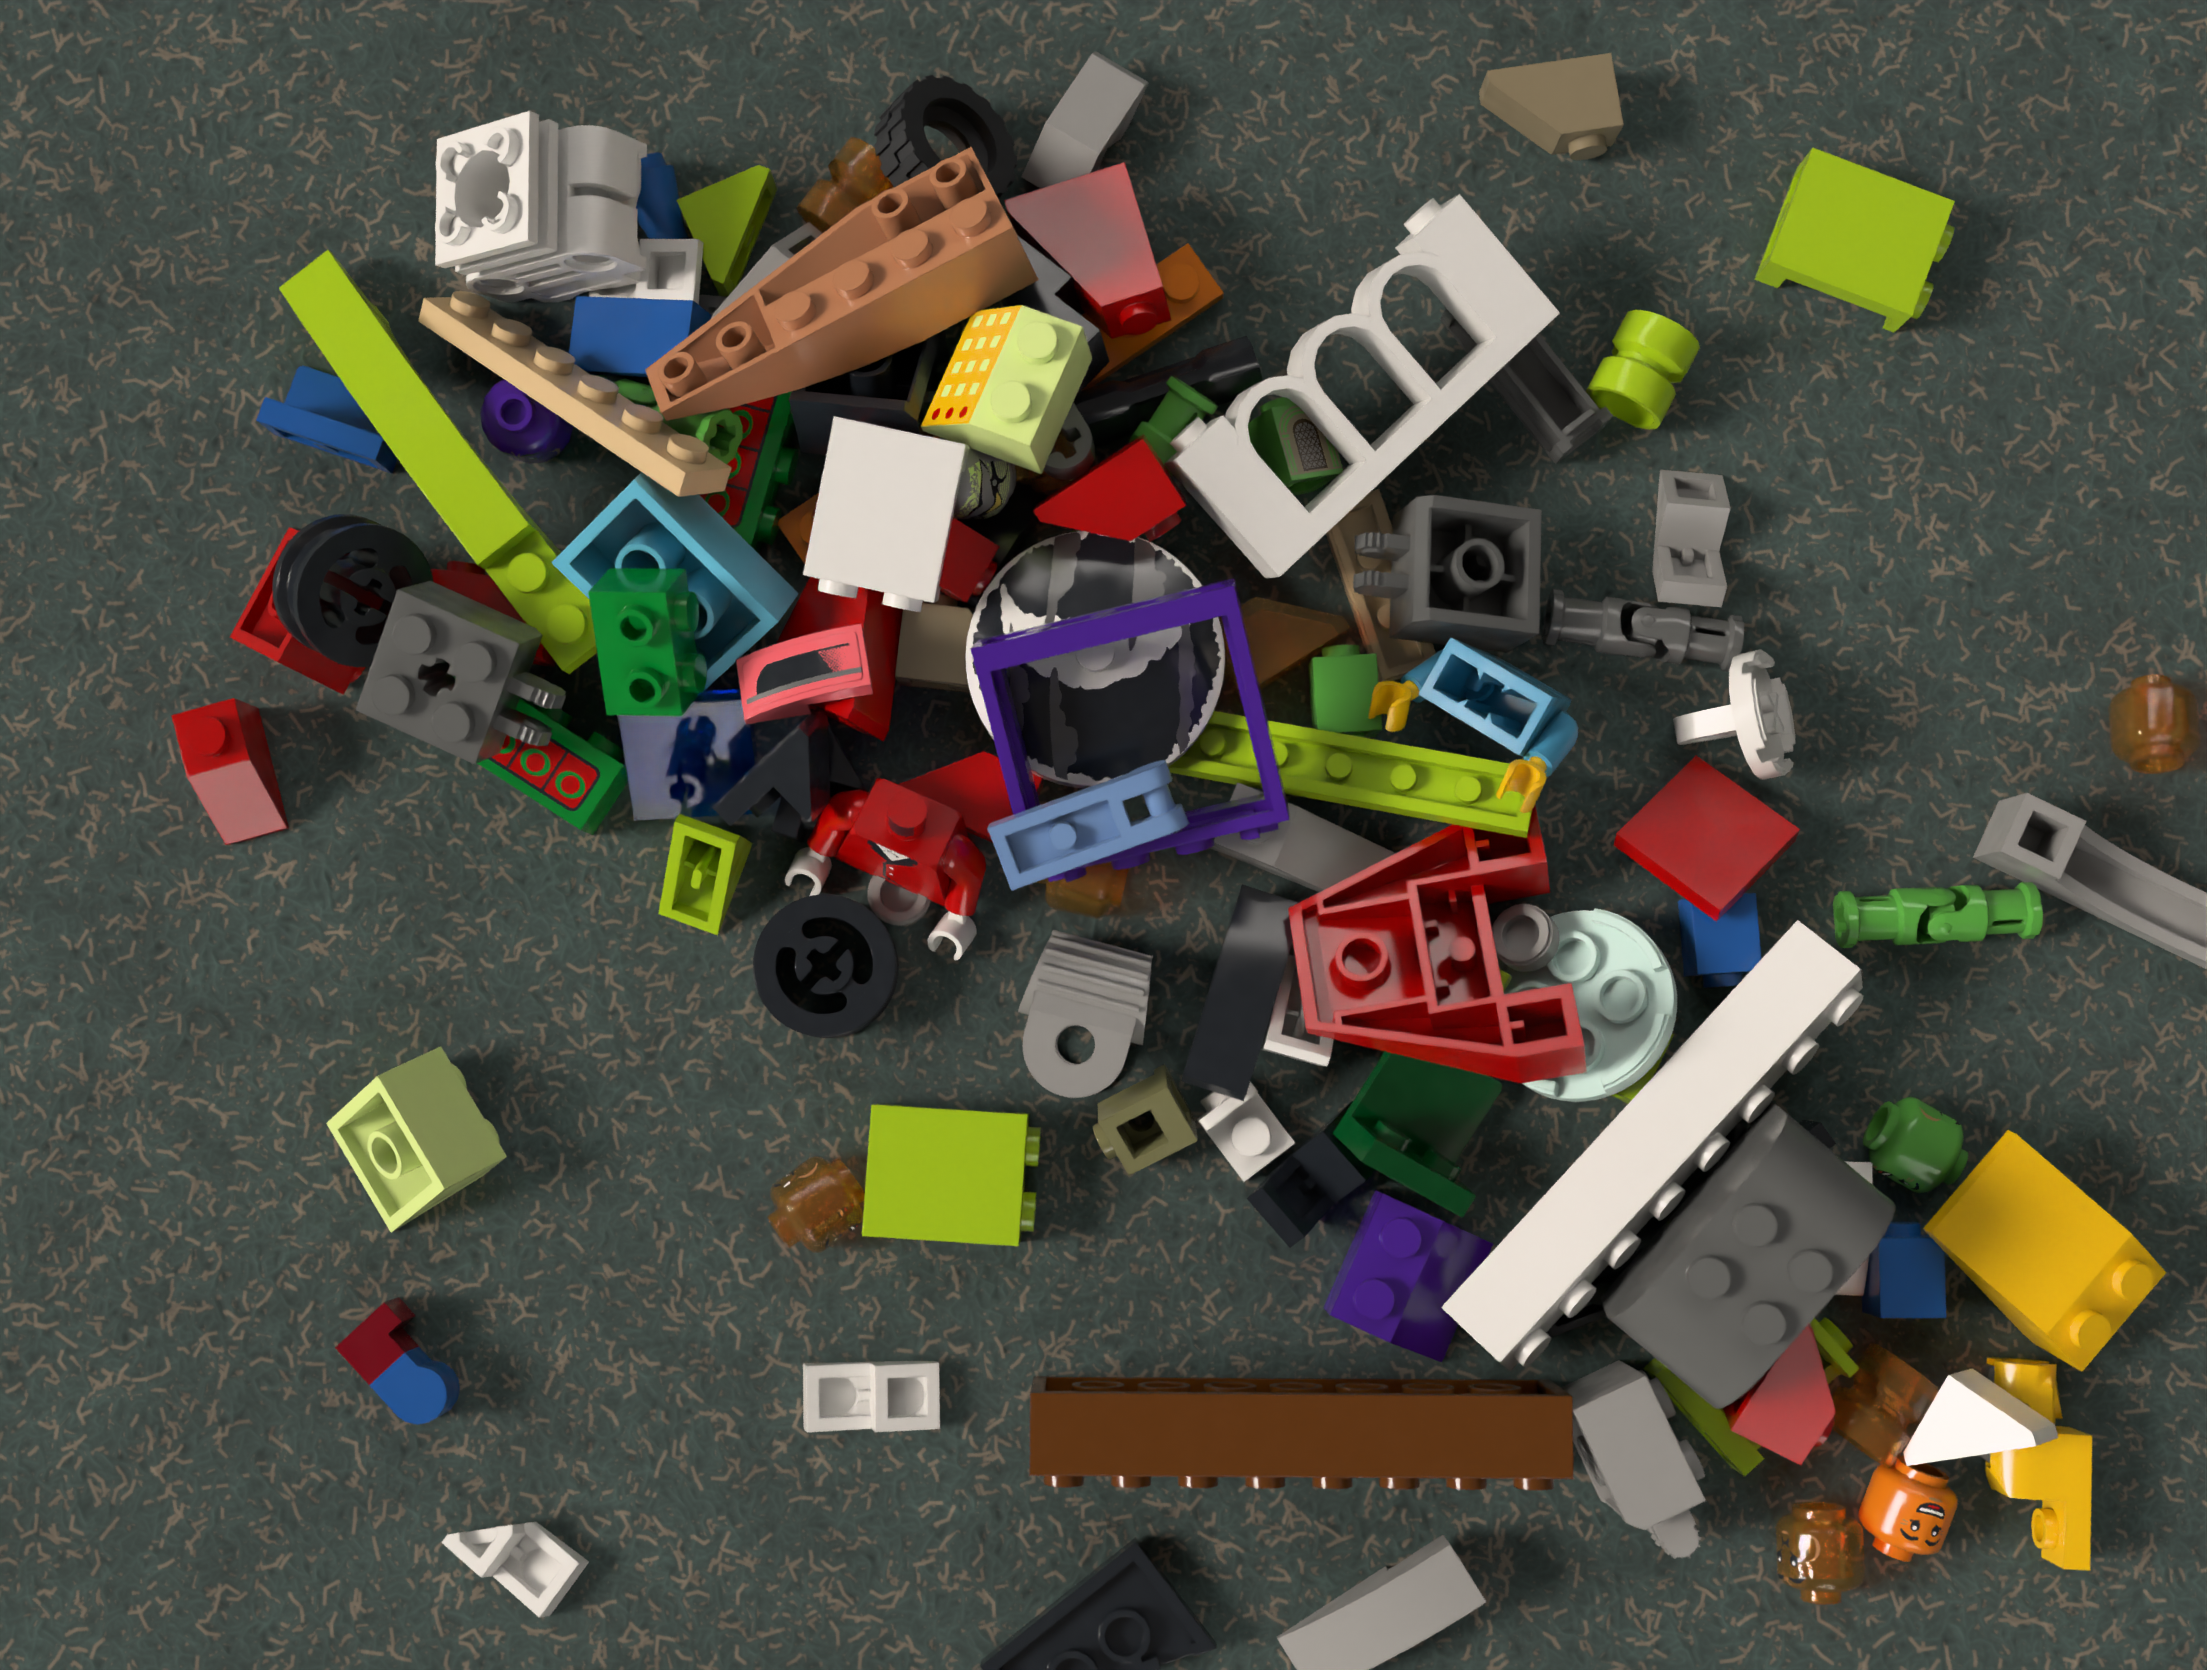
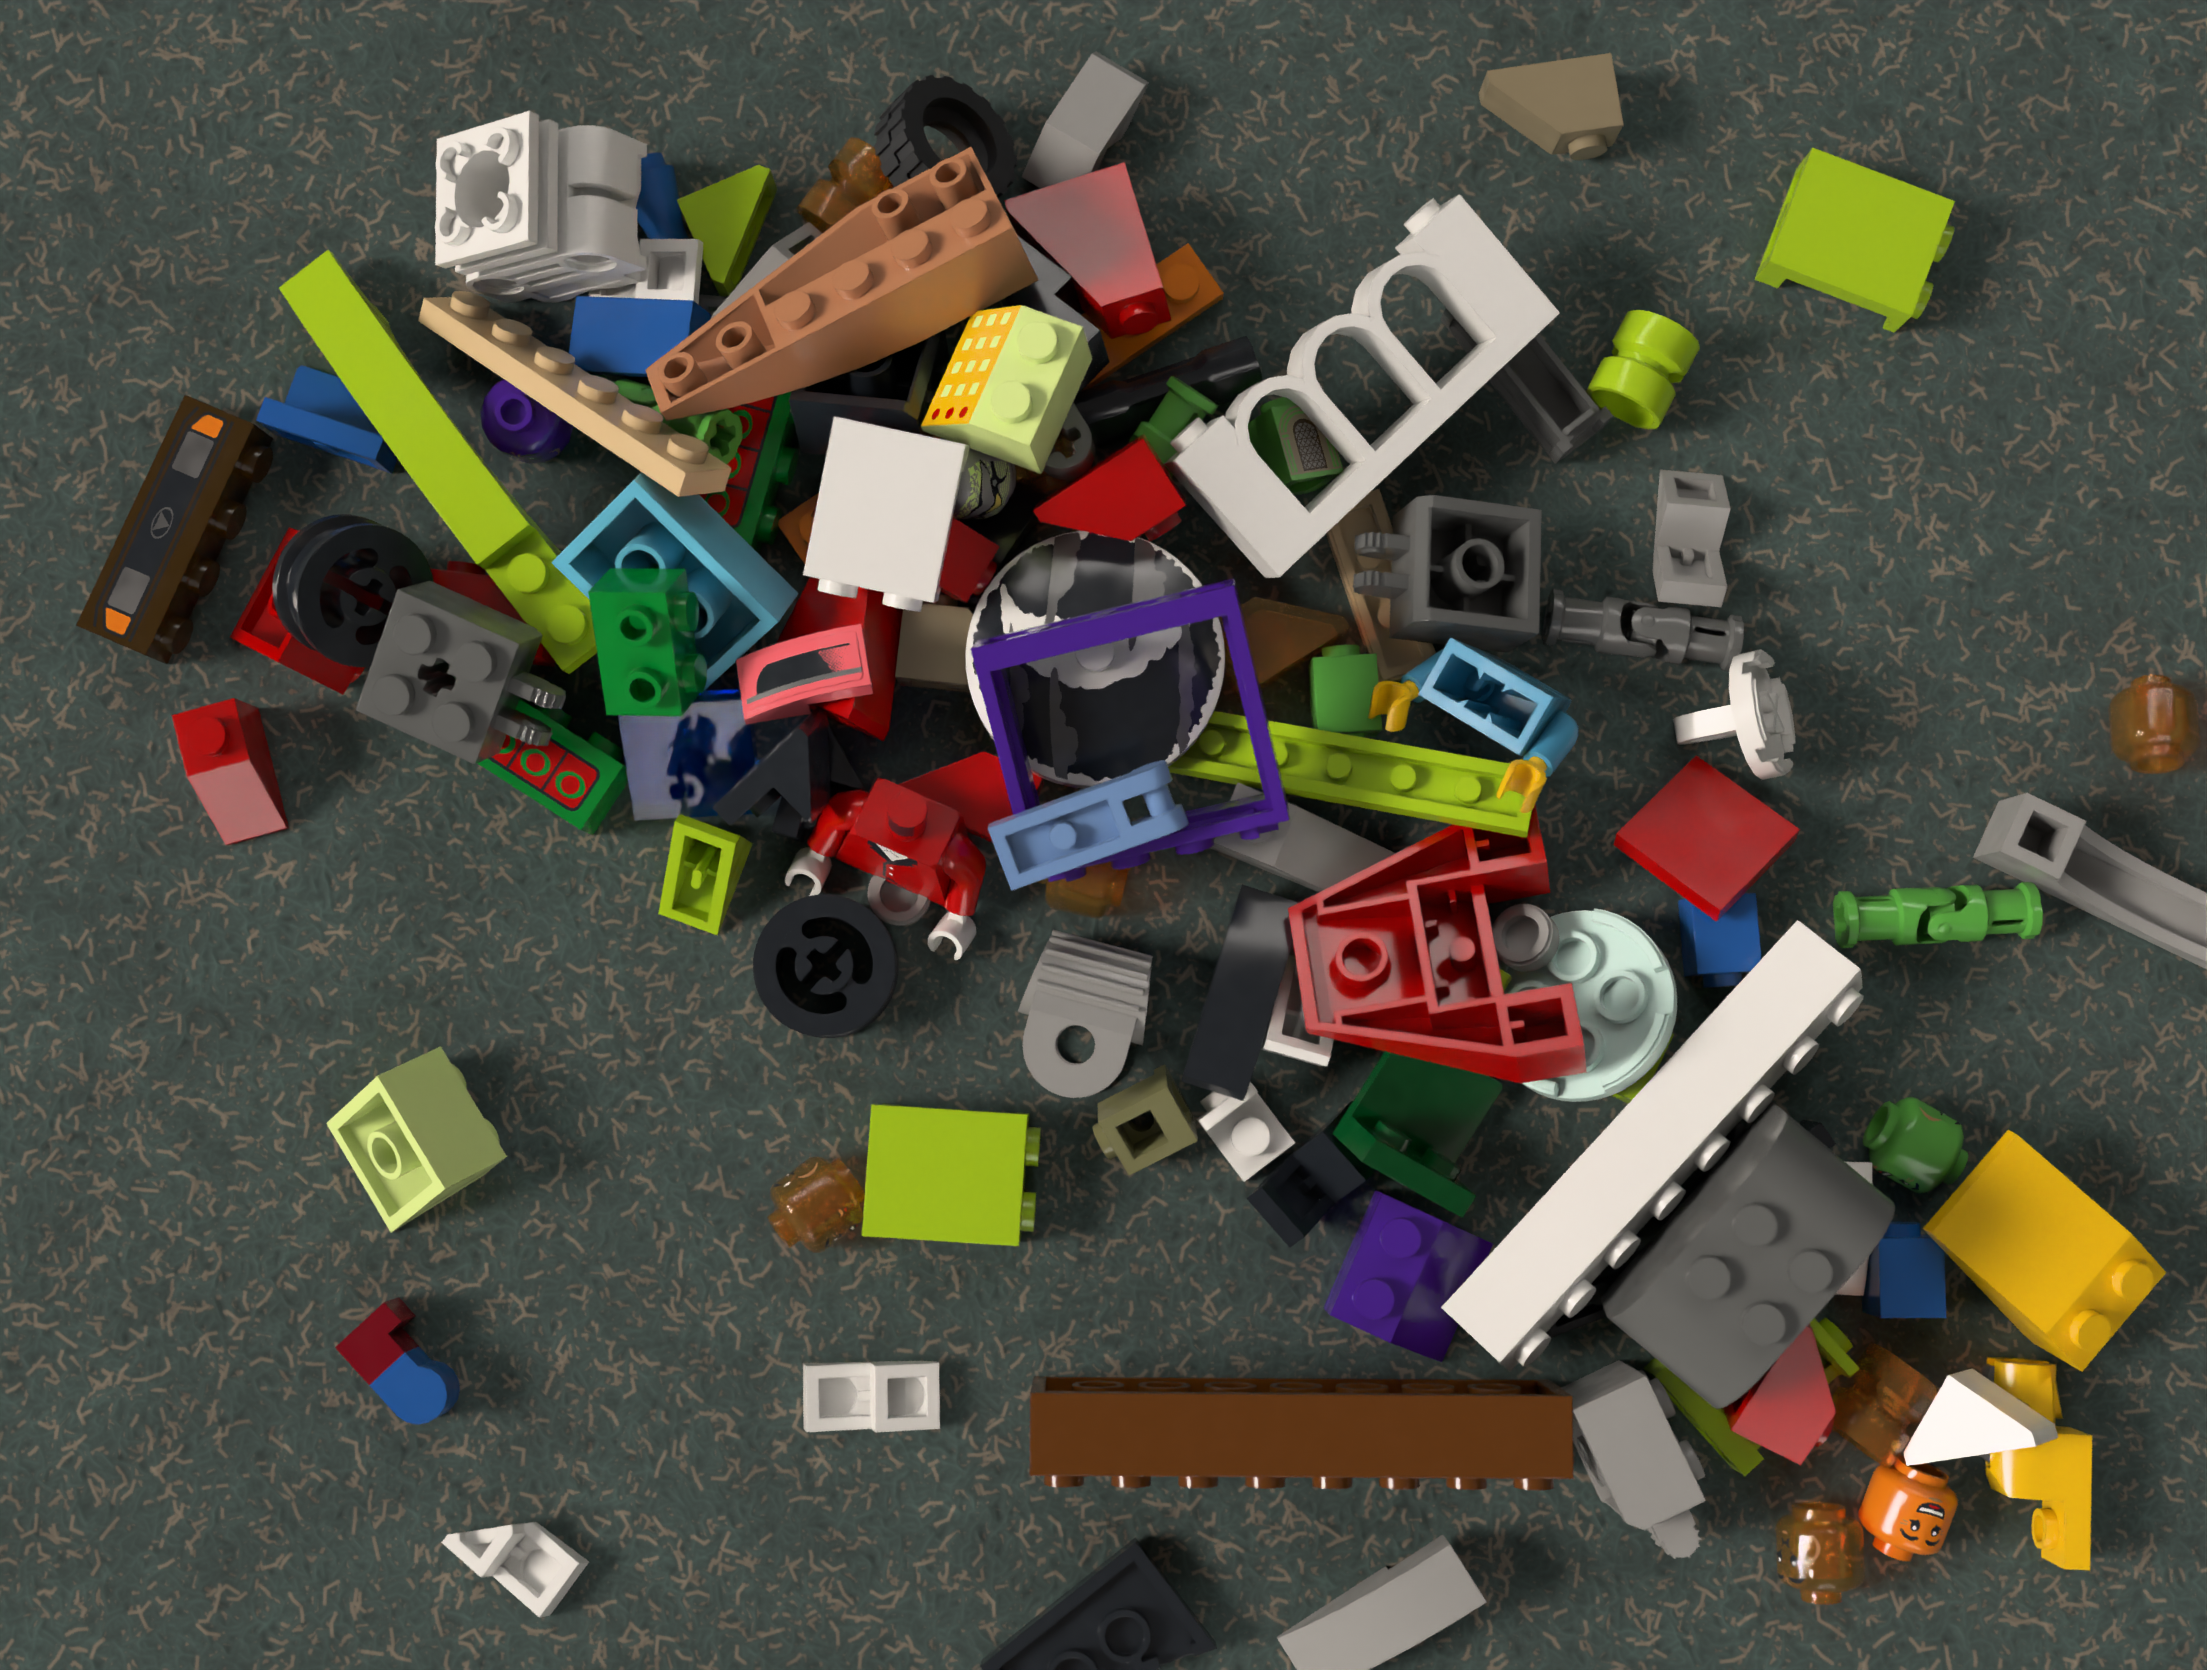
(177, 530): none -> dark brown brick

